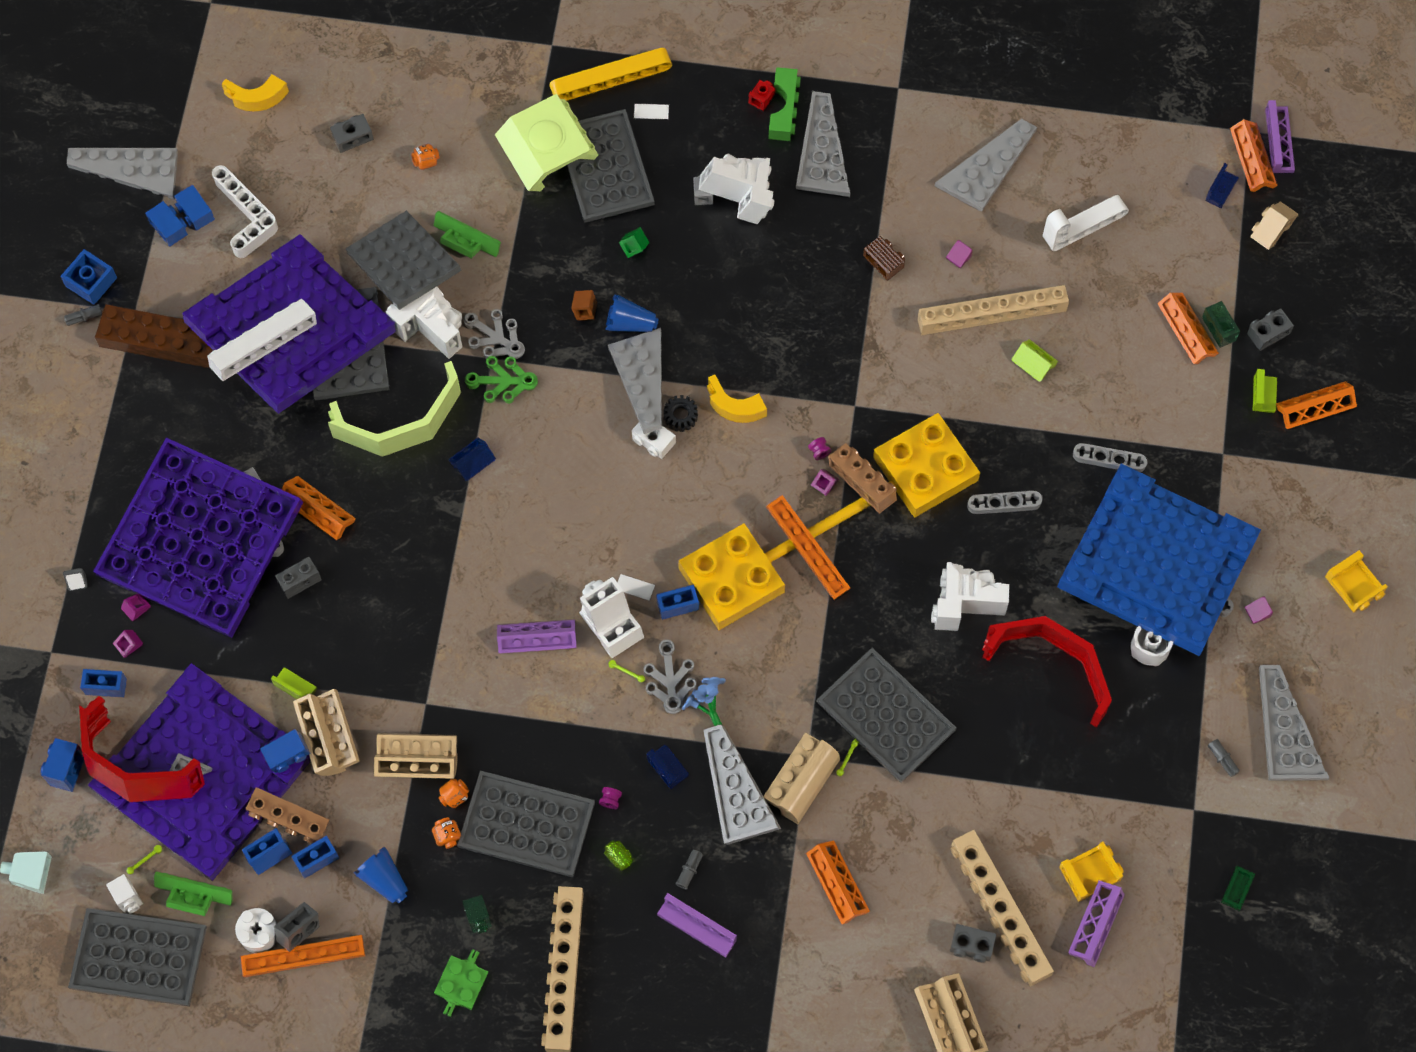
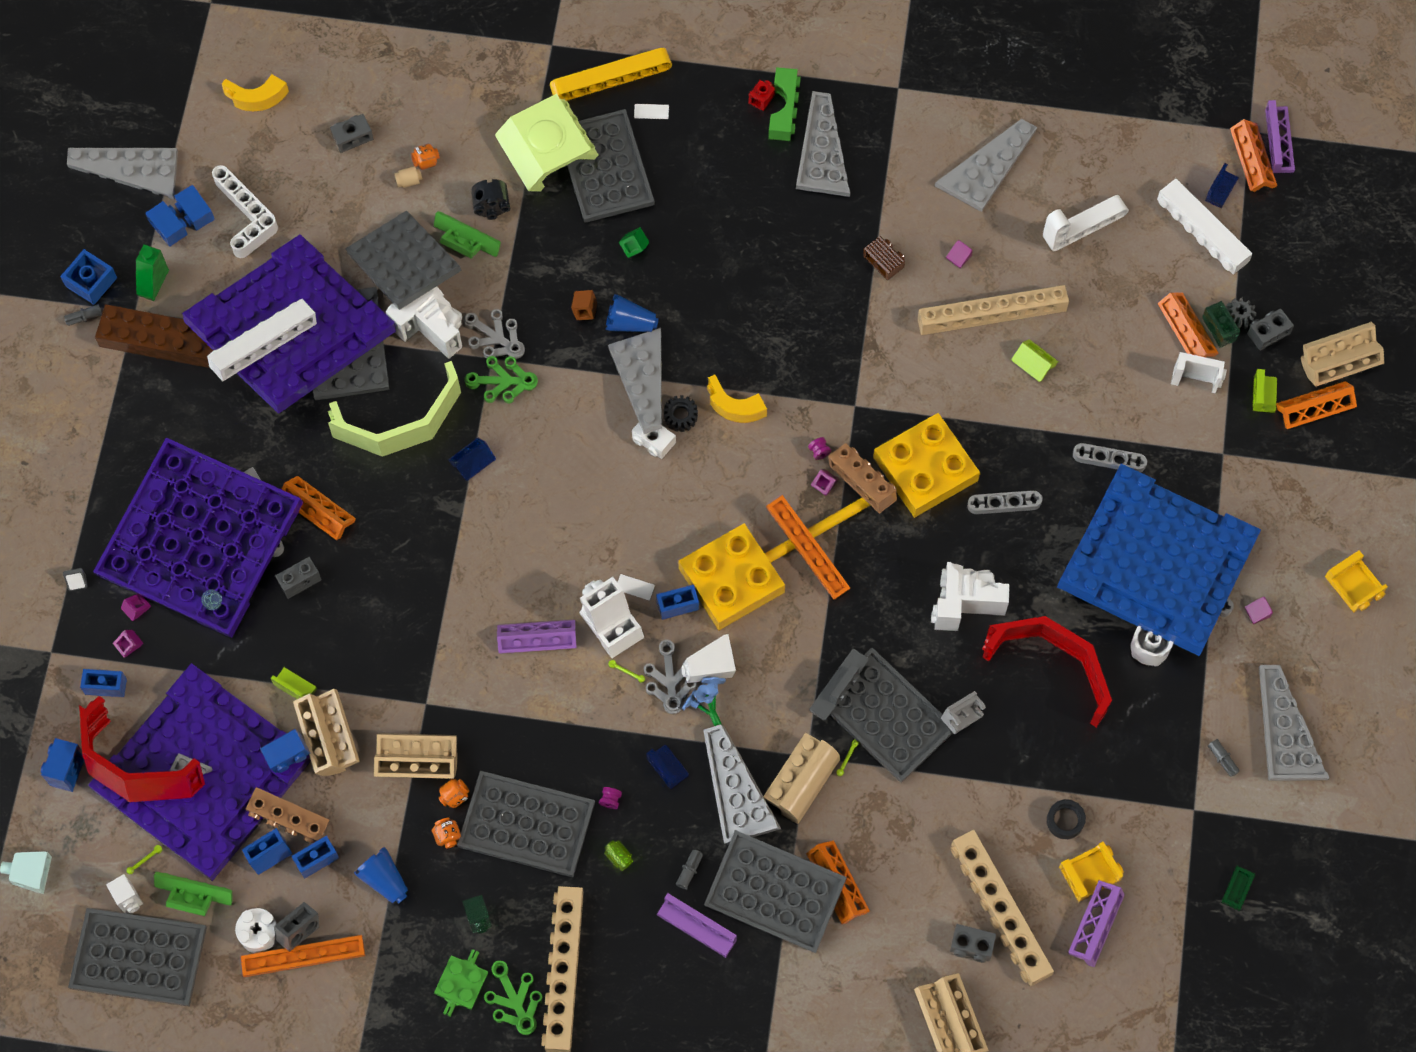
(150, 272): none -> green slope
(211, 599): none -> clear light blue tile
(408, 177): none -> tan brick
(490, 198): none -> black brick
(515, 1000): none -> bright green plant
(701, 197): light grey brick -> none
(710, 661): none -> white slope
(742, 182): white brick -> none
(775, 891): none -> dark grey plate
(839, 684): none -> dark grey bracket
(963, 712): none -> light grey hinge
(1070, 804): none -> black tyre
(1199, 369): none -> white panel
(1204, 226): none -> white brick
(1247, 312): none -> dark grey gear
(1275, 221): tan brick -> none
(1342, 354): none -> tan brick

